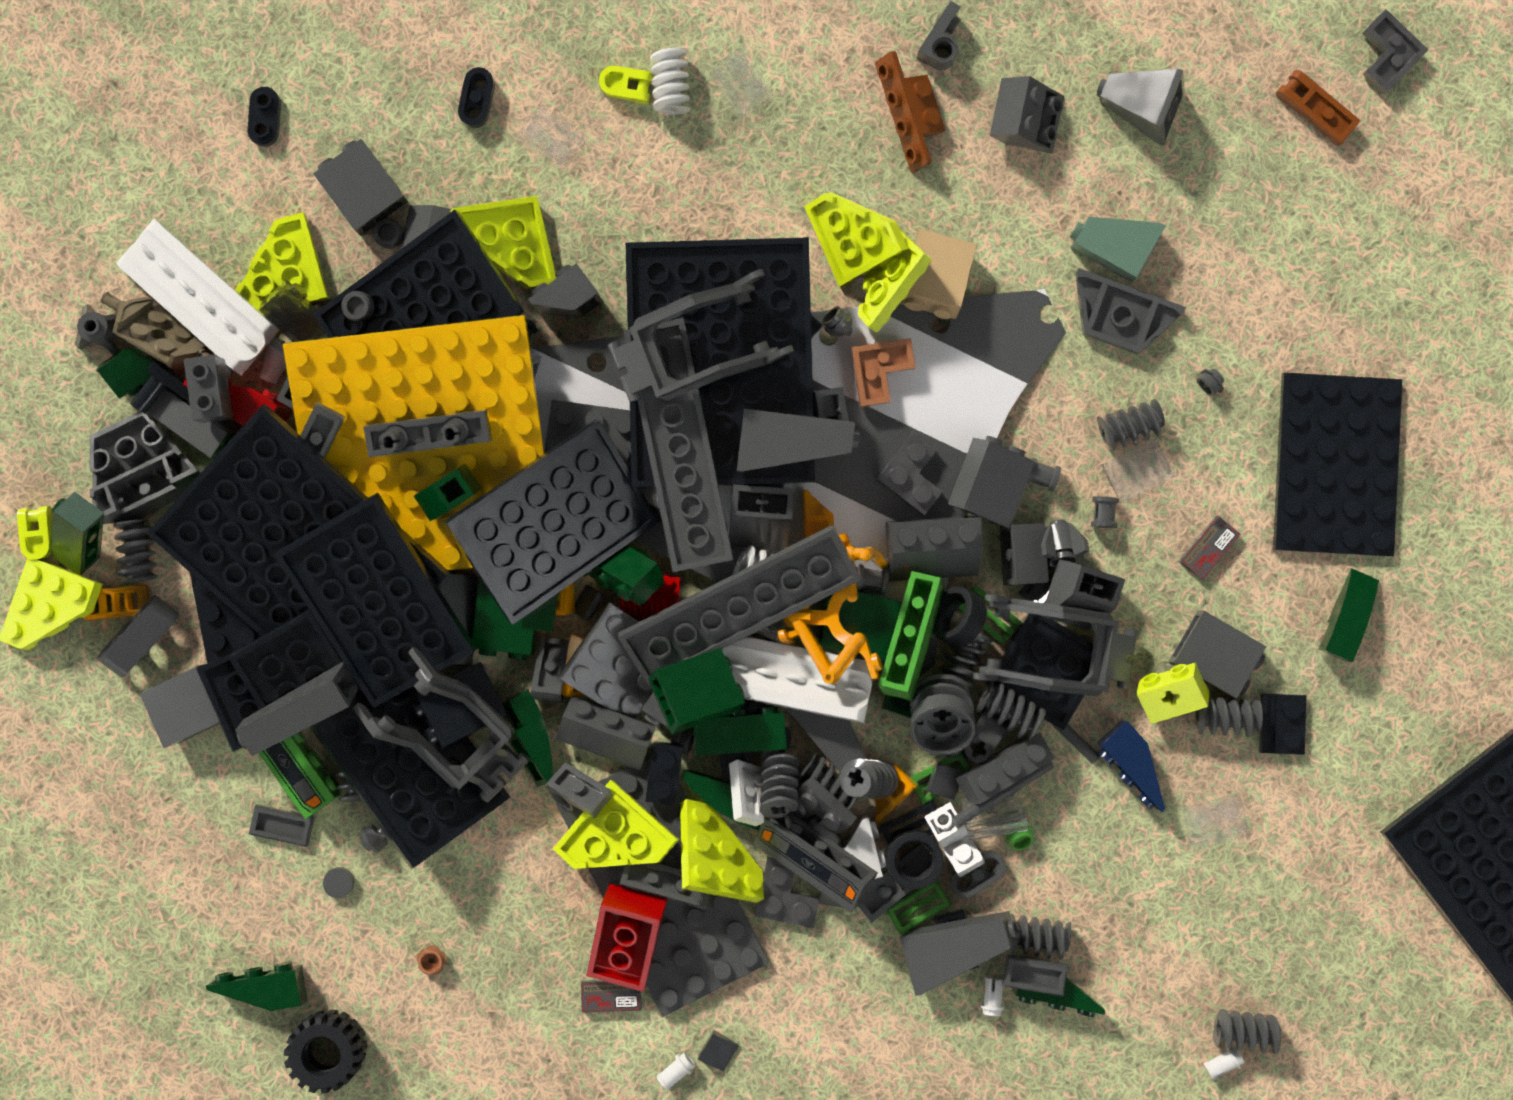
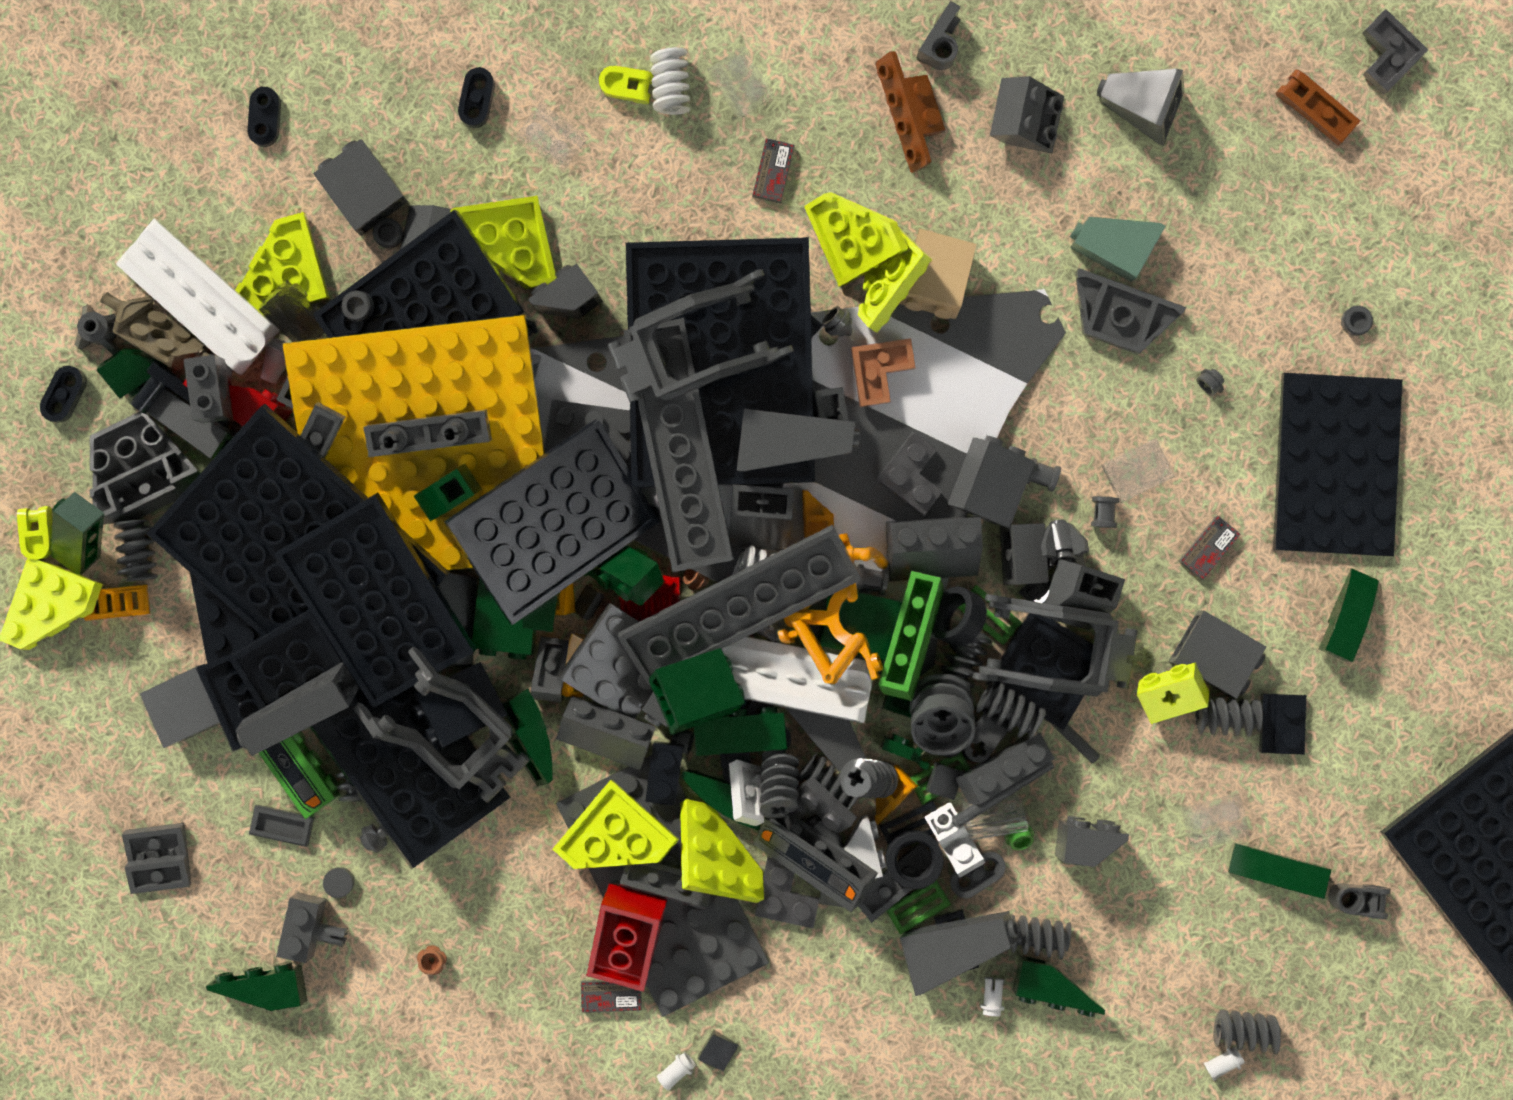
(60, 392): none -> black plate
(137, 636): dark grey beam -> none
(156, 858): none -> dark grey slope
(305, 927): none -> dark grey brick
(307, 1068): black tyre -> none
(575, 789): dark grey plate -> none
(695, 579): none -> nougat plate
(773, 170): none -> tile
(899, 746): none -> dark green plate
(1035, 975): dark grey tile -> none
(1087, 843): none -> dark grey slope
(1131, 424): dark grey piece -> none
(1132, 756): dark blue slope -> none
(1280, 870): none -> dark green slope
(1356, 320): none -> dark grey tile
(1364, 899): none -> dark grey piece

